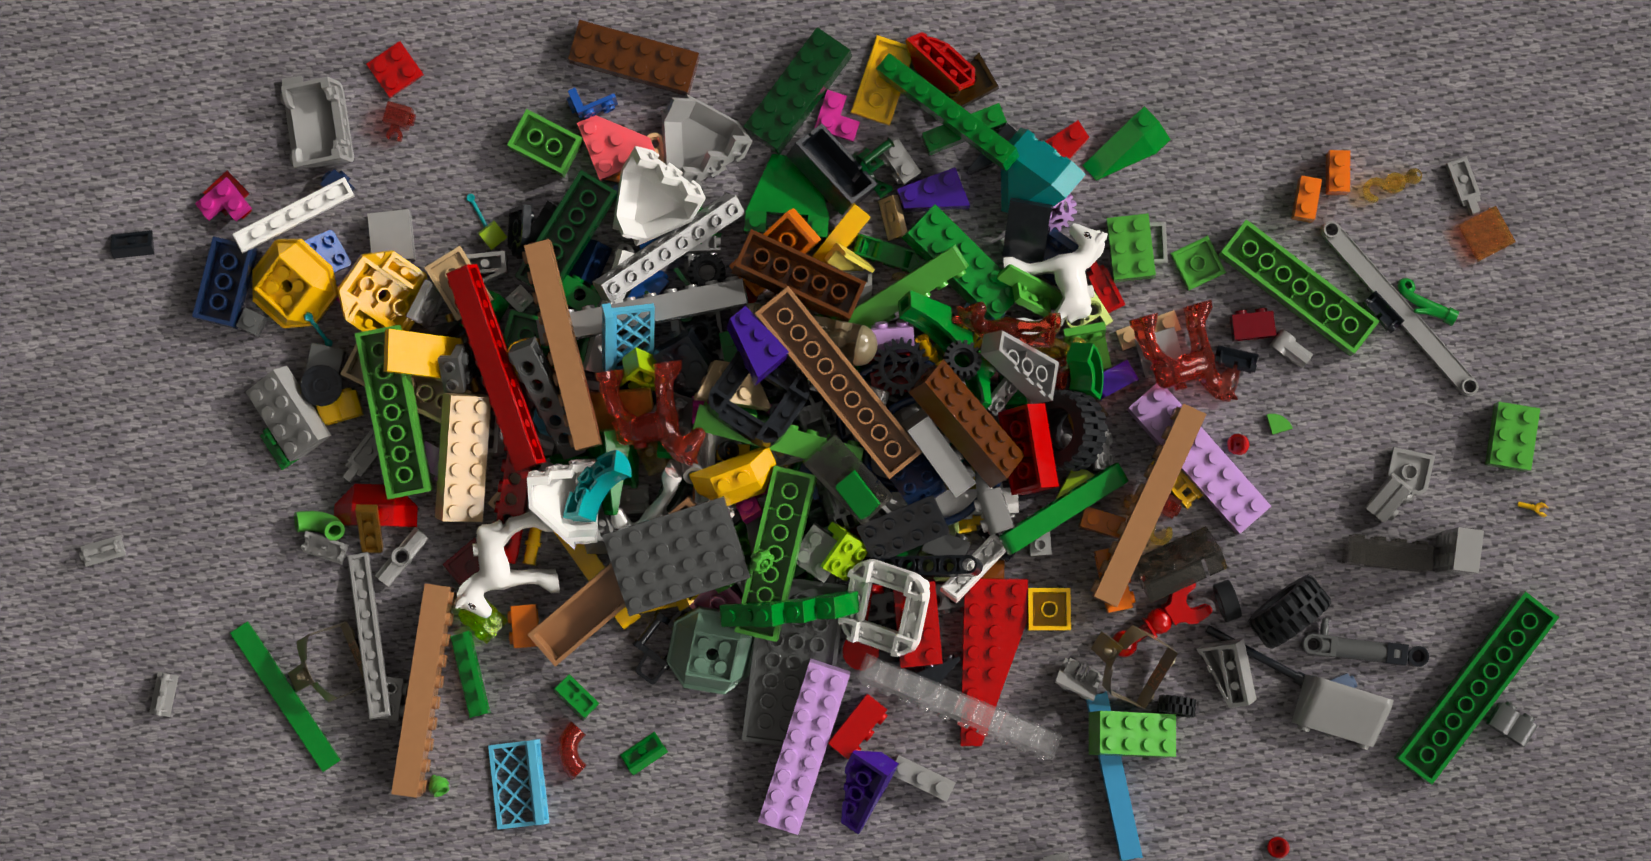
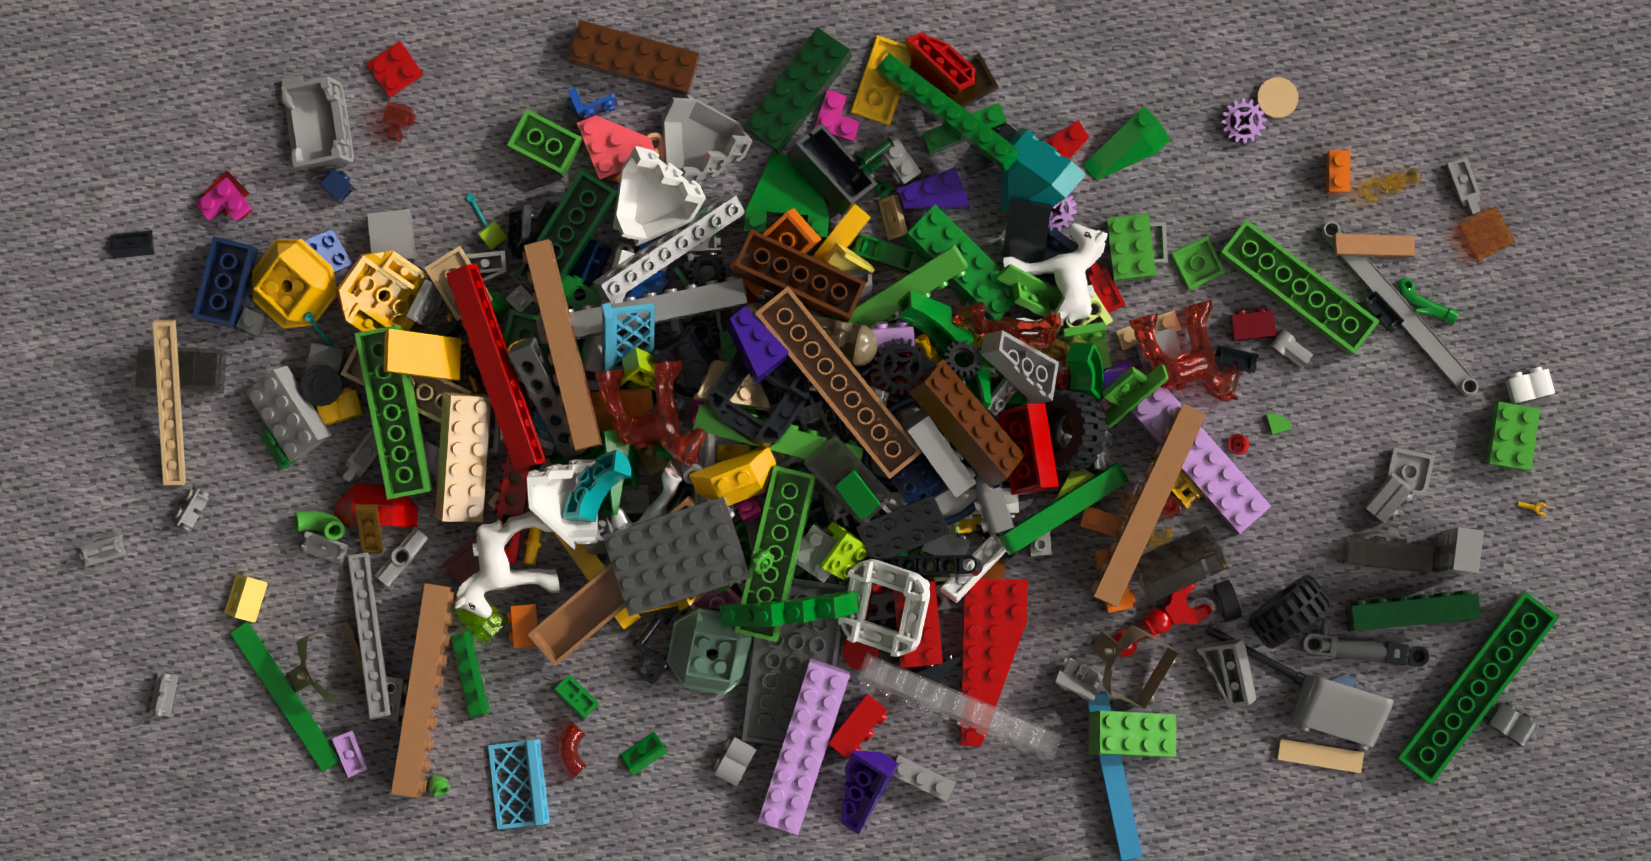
(169, 402): none -> tan plate
(193, 500): none -> light grey hinge
(196, 370): none -> clear smoke piece
(245, 598): none -> light yellow panel
(293, 215): white tile -> none
(350, 753): none -> lavender plate
(455, 370): dark grey bracket -> none
(722, 450): black bush -> none
(735, 760): none -> light grey brick
(1049, 609): yellow brick -> none
(1130, 391): none -> bright green bracket
(1177, 705): black tyre -> none
(1236, 114): none -> lavender gear
(1277, 97): none -> tan tile
(1278, 847): red tile -> none
(1306, 199): orange brick -> none
(1320, 755): none -> tan tile
(1374, 245): none -> medium nougat tile
(1408, 612): none -> dark green brick
(1529, 386): none -> white brick

